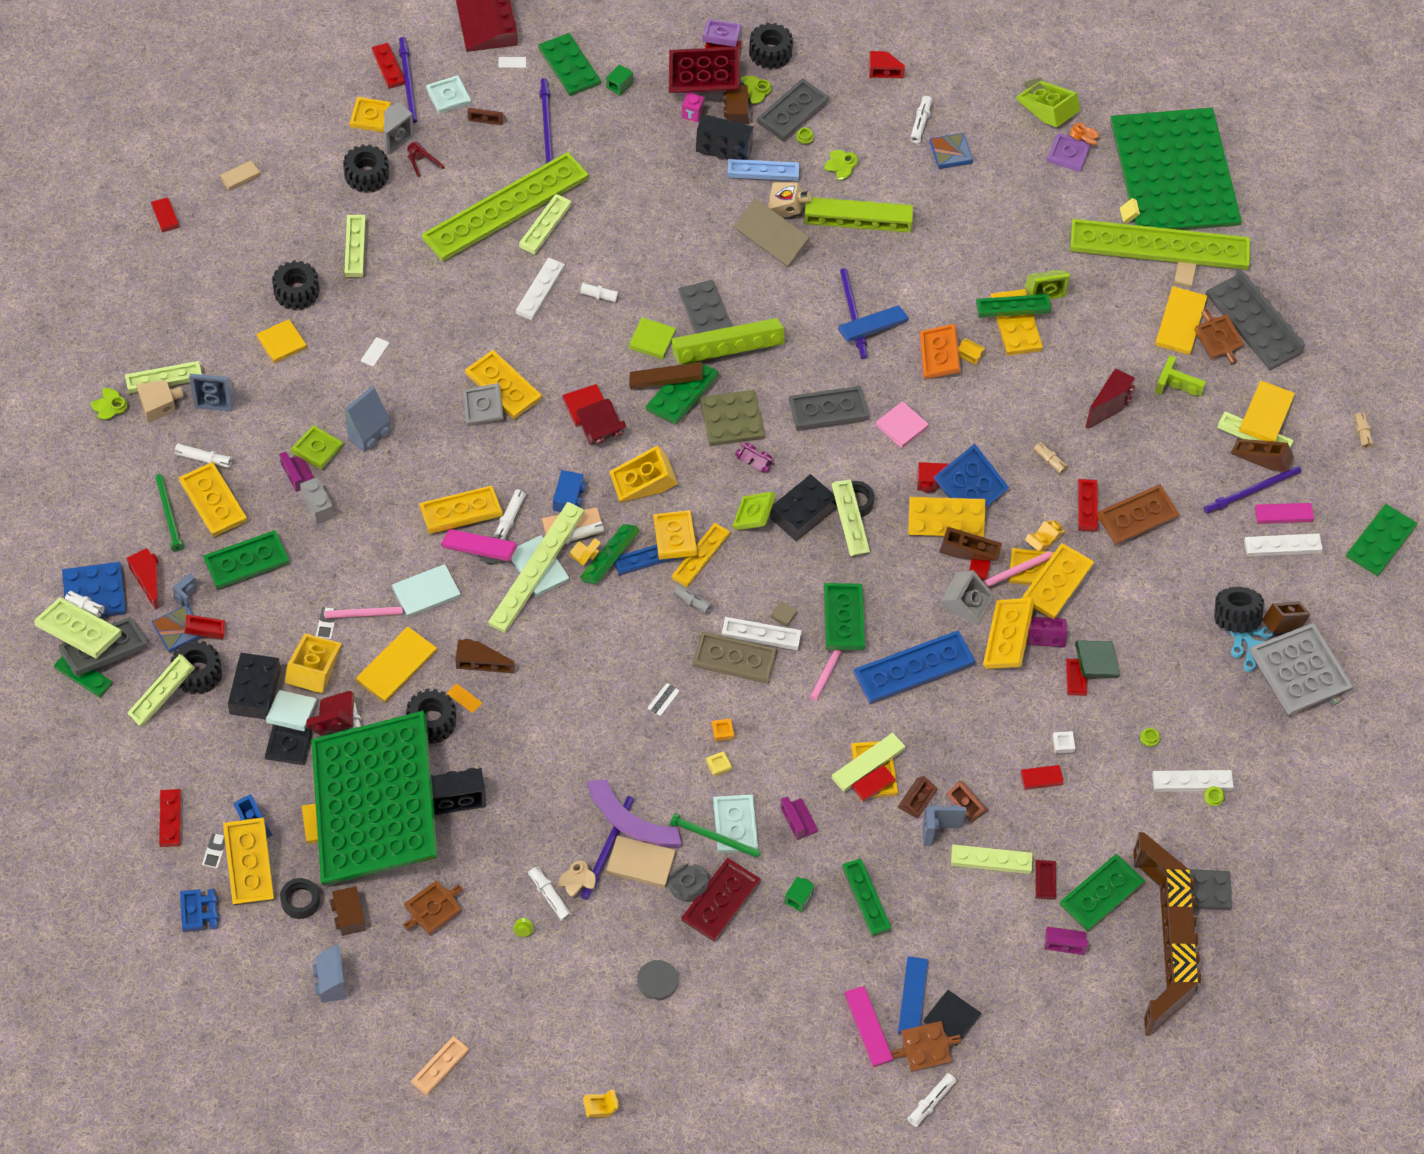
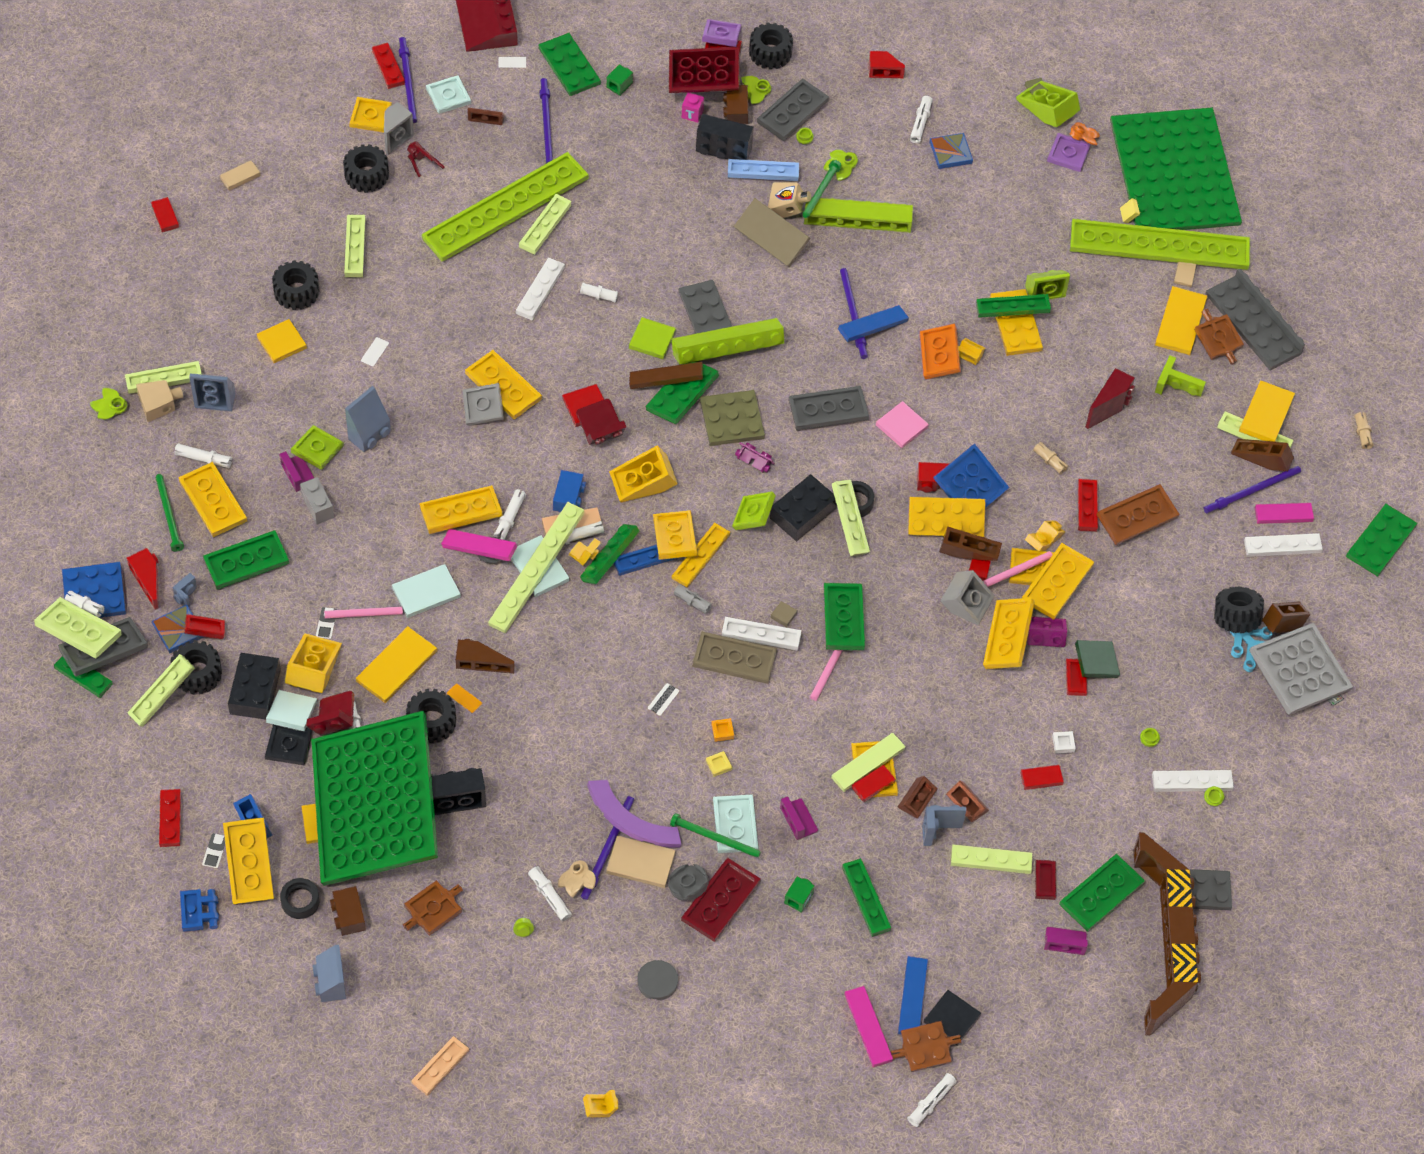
(834, 167): none -> green bar
(914, 667): blue plate -> none

